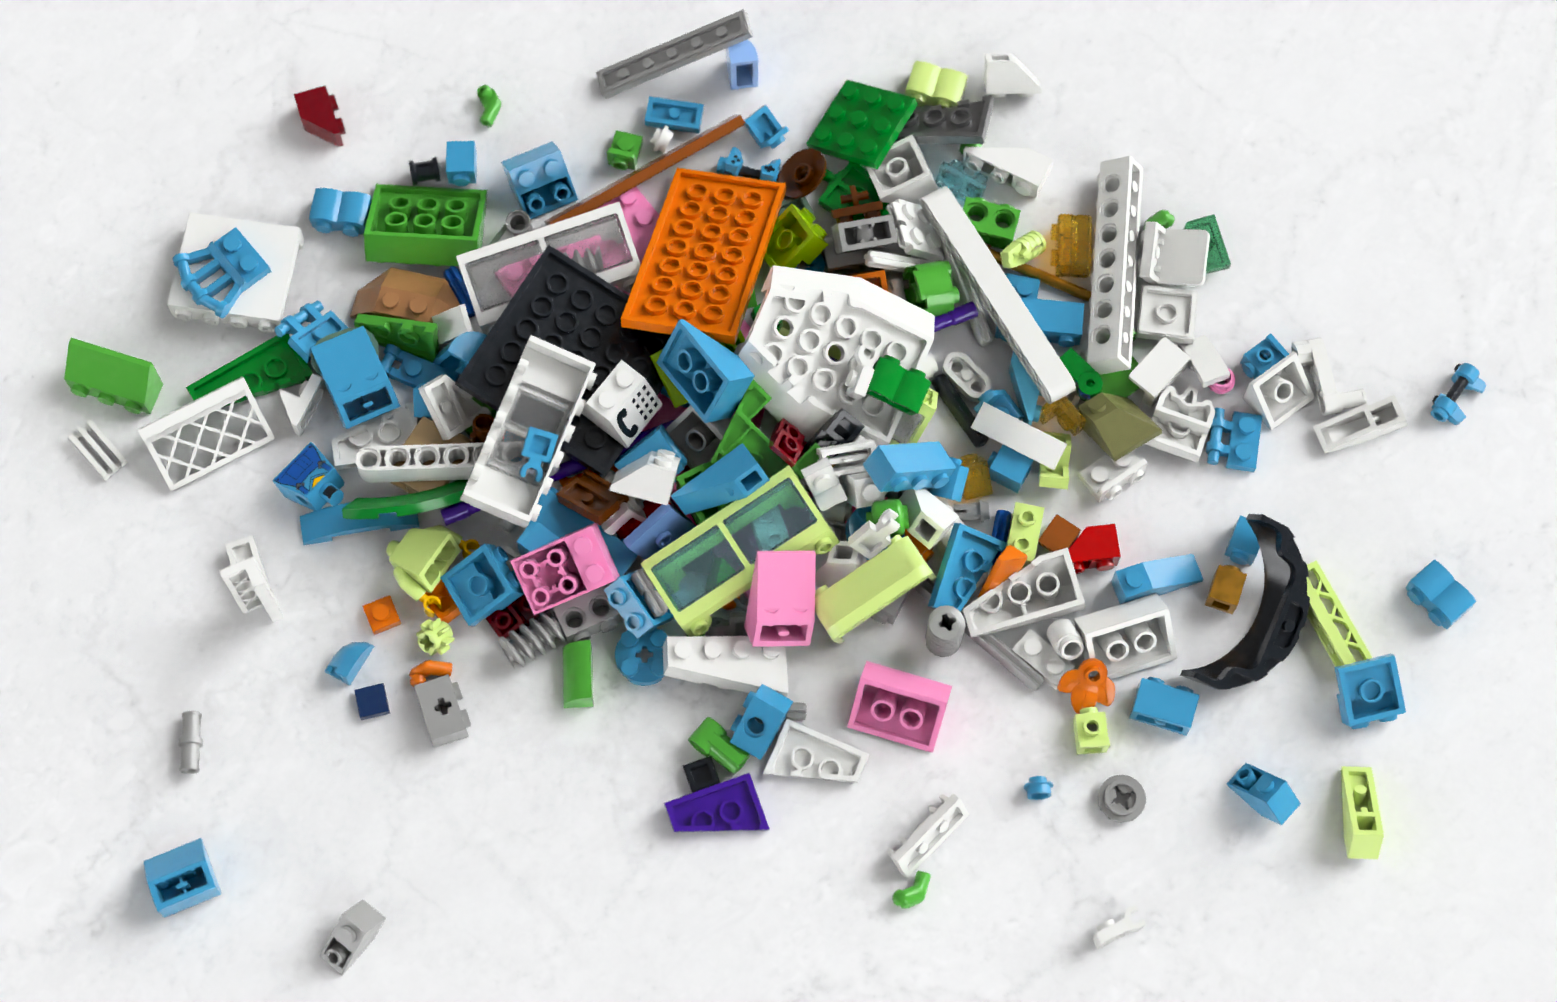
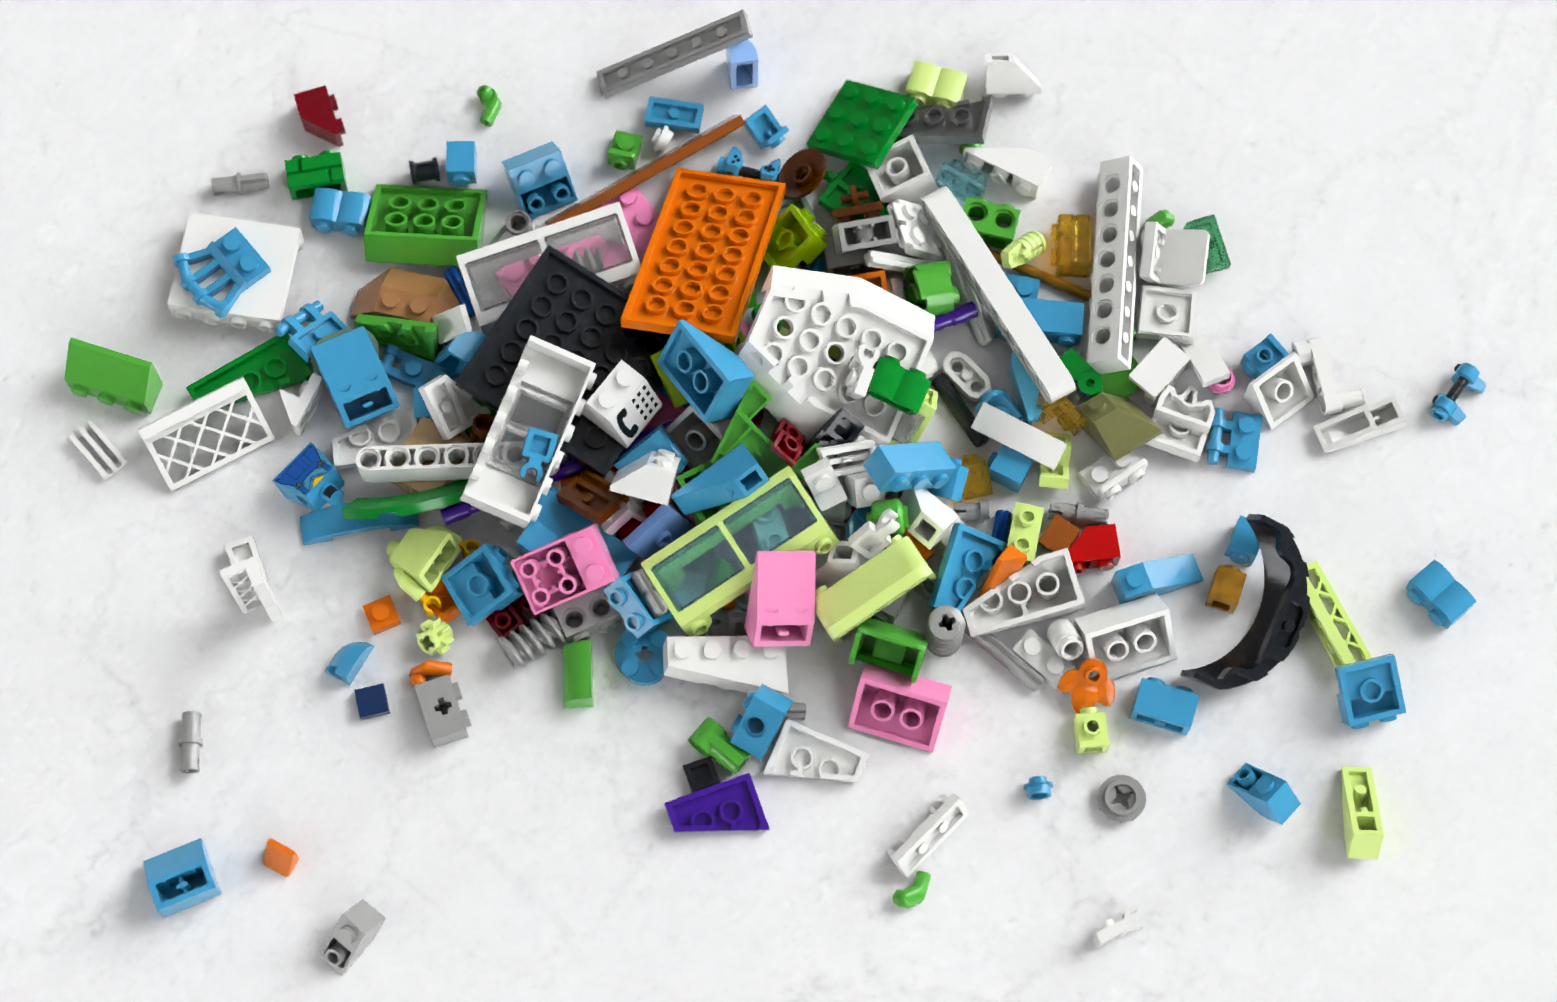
(239, 183): none -> light grey axle
(279, 858): none -> orange slope
(314, 172): none -> green brick
(889, 647): none -> bright green piece
(1078, 513): none -> light grey pin

